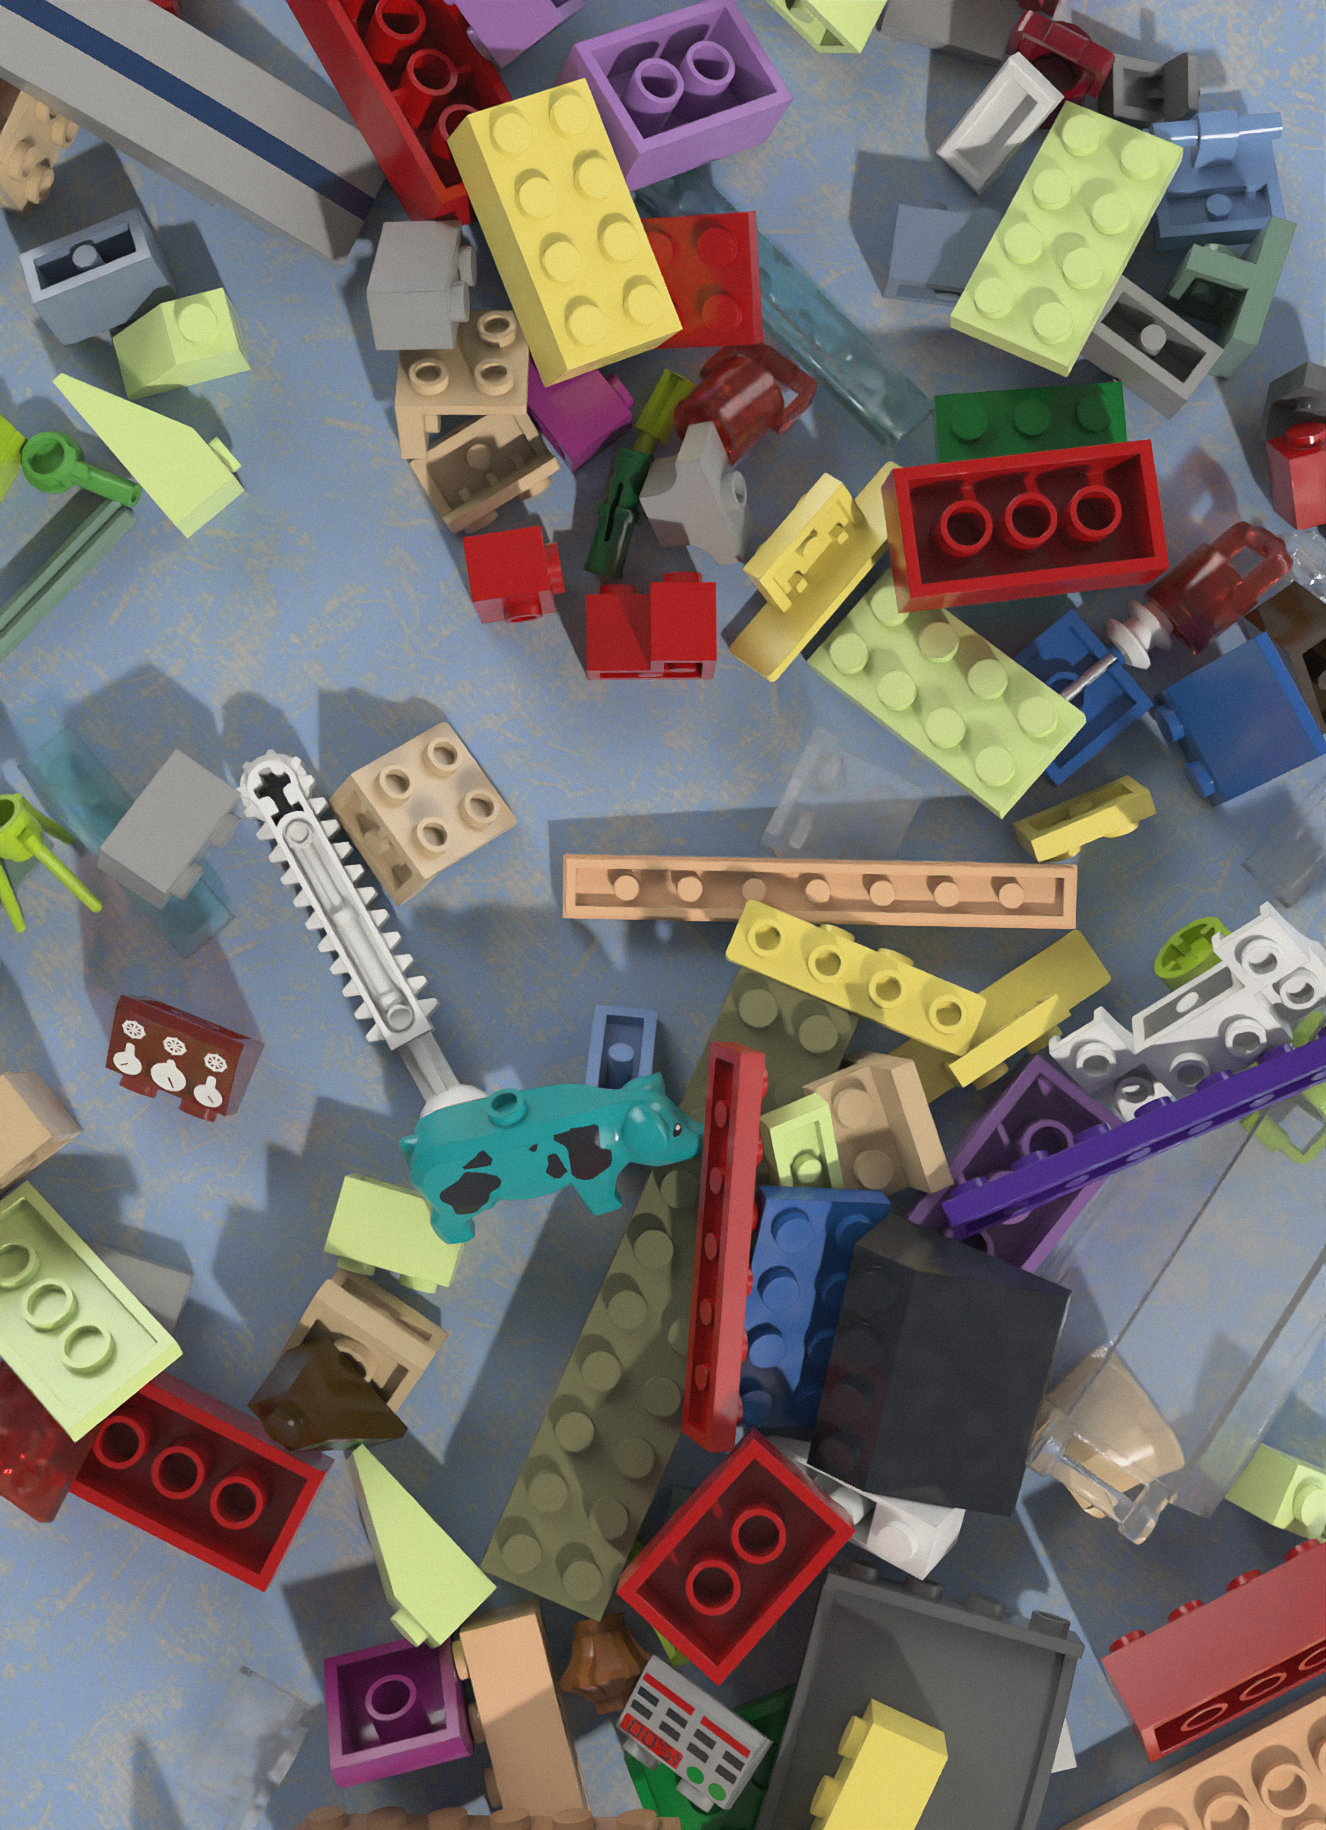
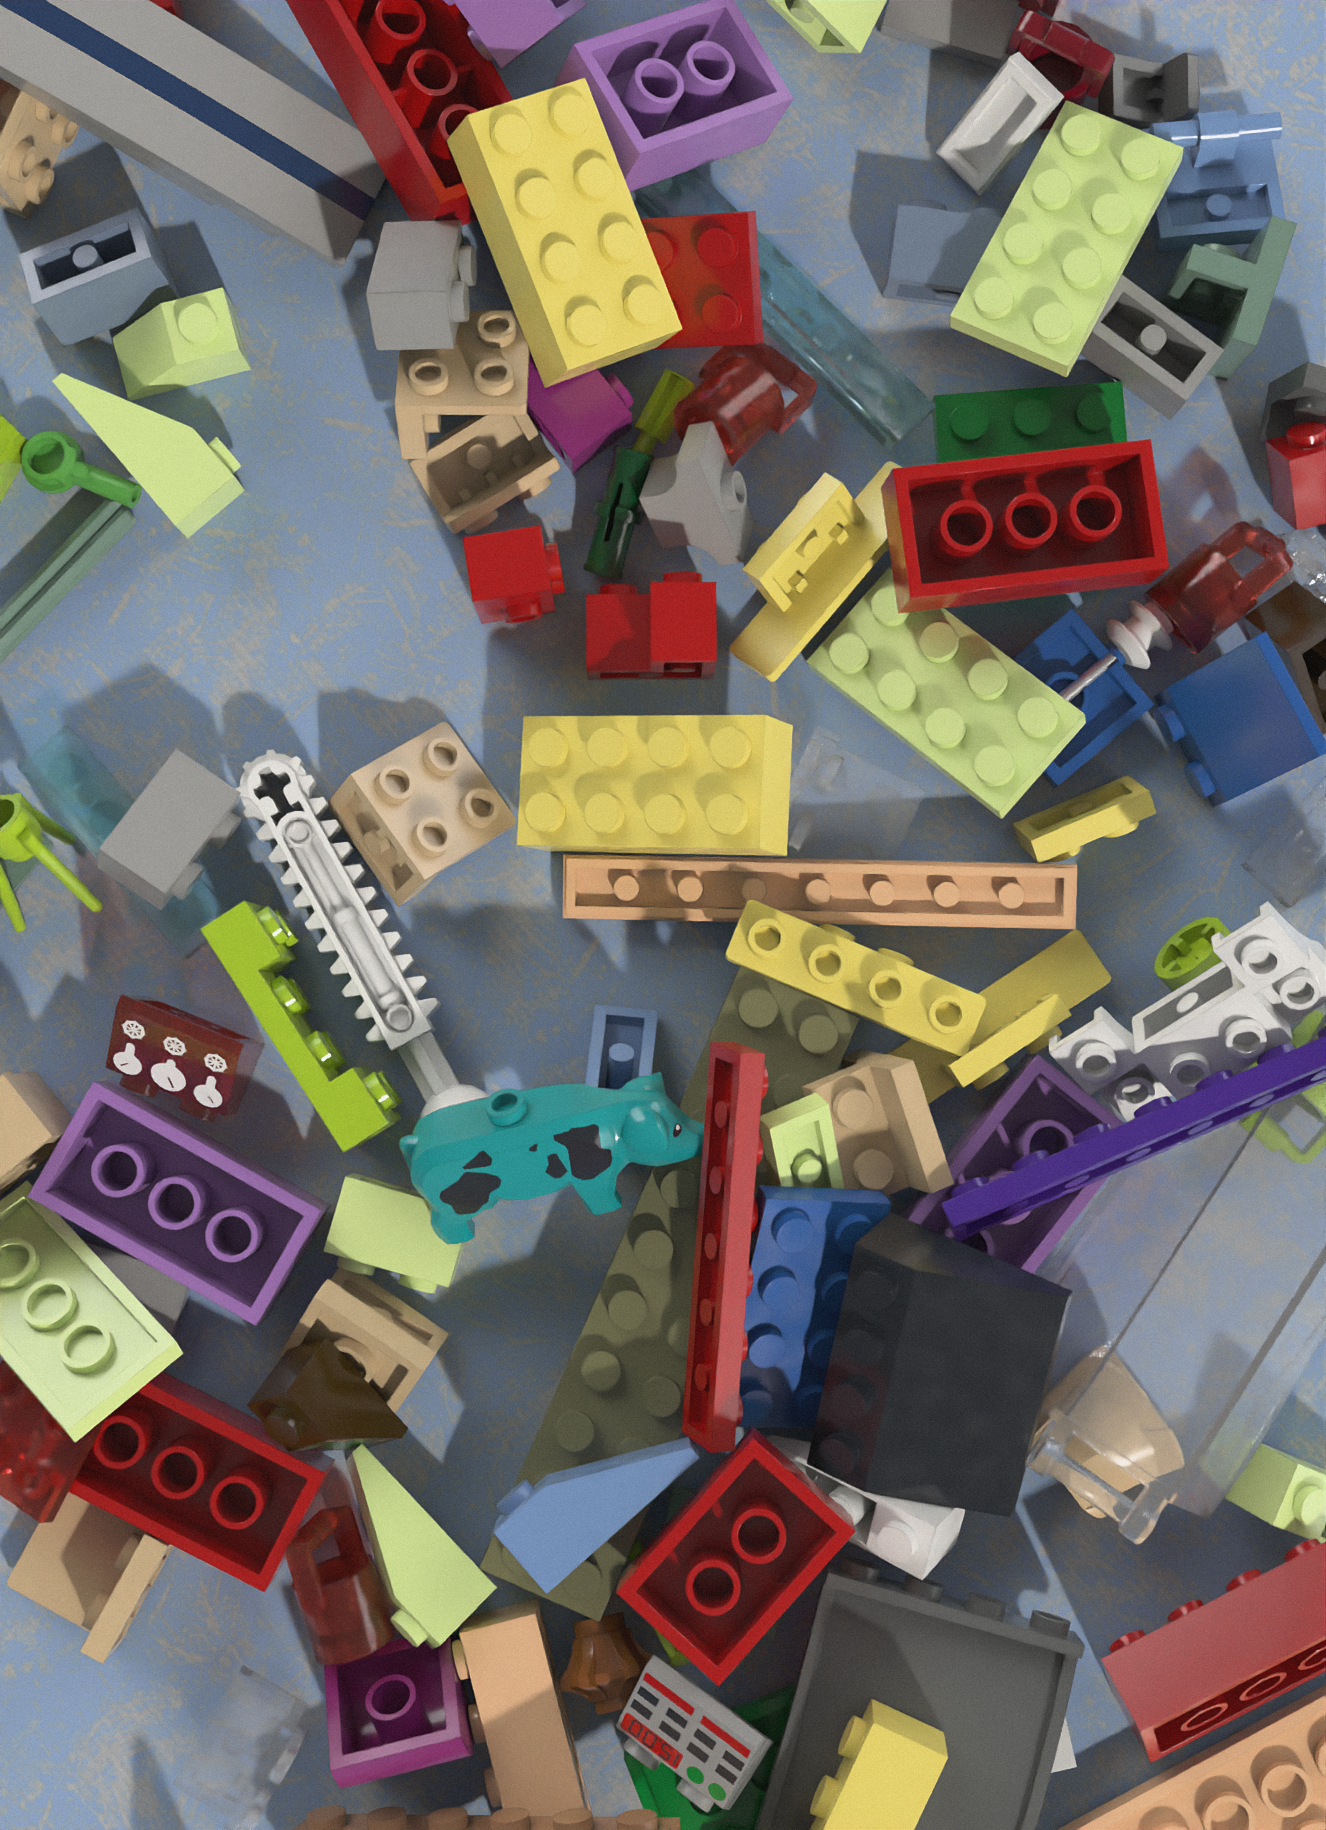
(90, 1571): none -> tan bracket
(179, 1200): none -> medium lavender brick
(253, 949): none -> lime piece
(341, 1595): none -> clear red piece
(581, 1507): none -> medium blue slope
(655, 784): none -> light yellow brick

